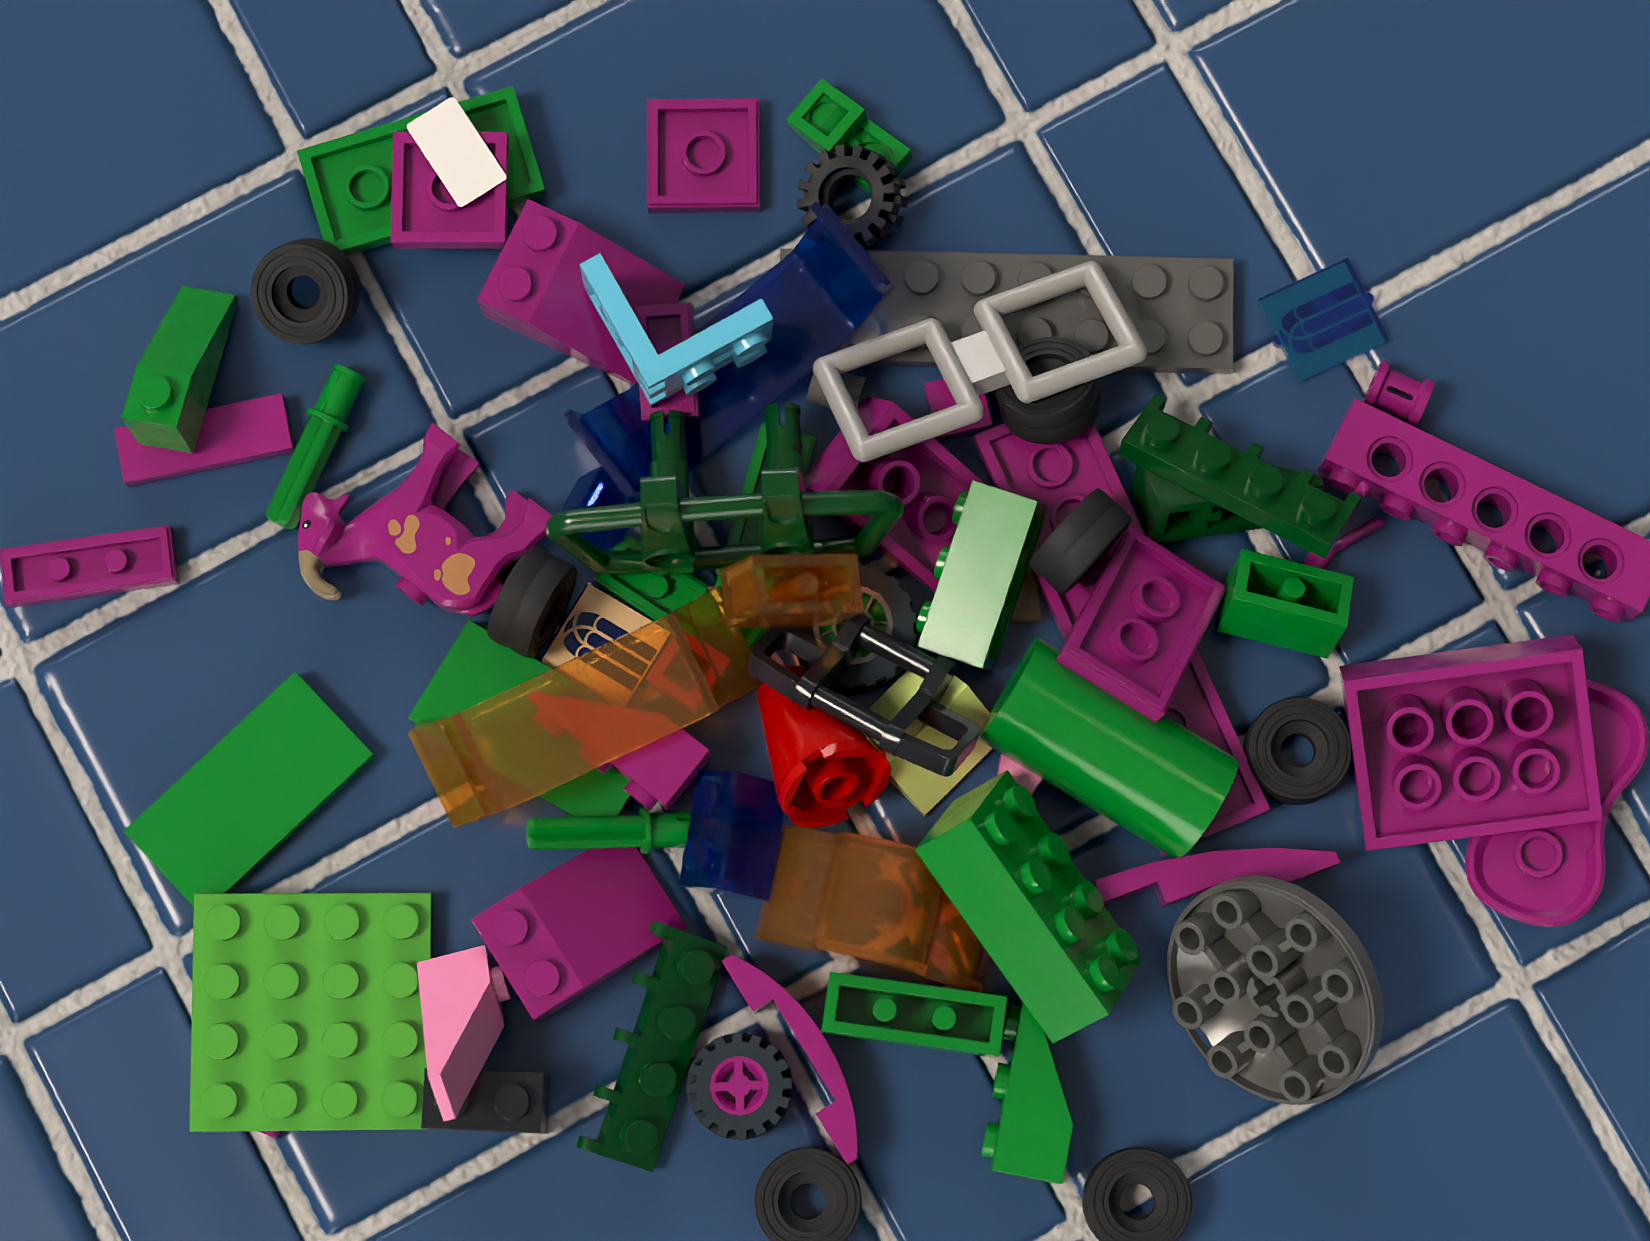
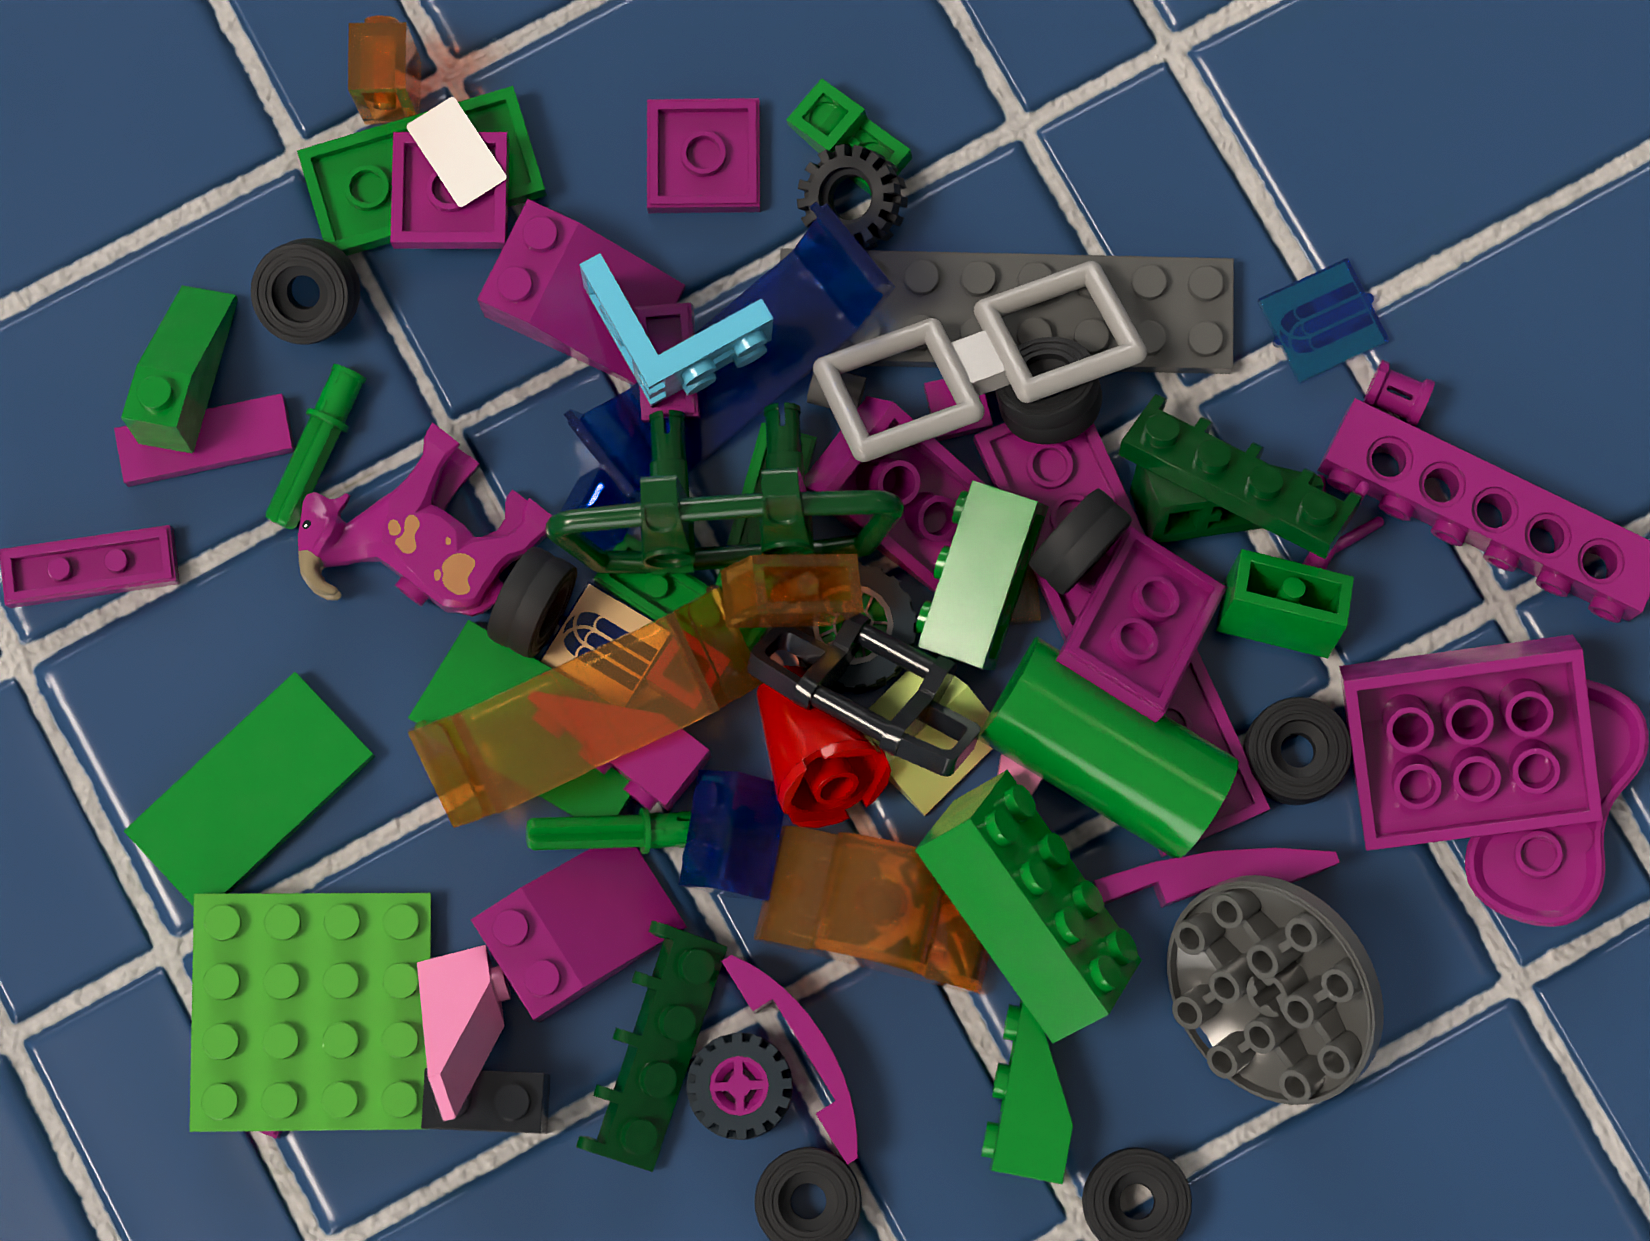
(383, 70): none -> clear orange brick
(914, 1015): green brick -> none

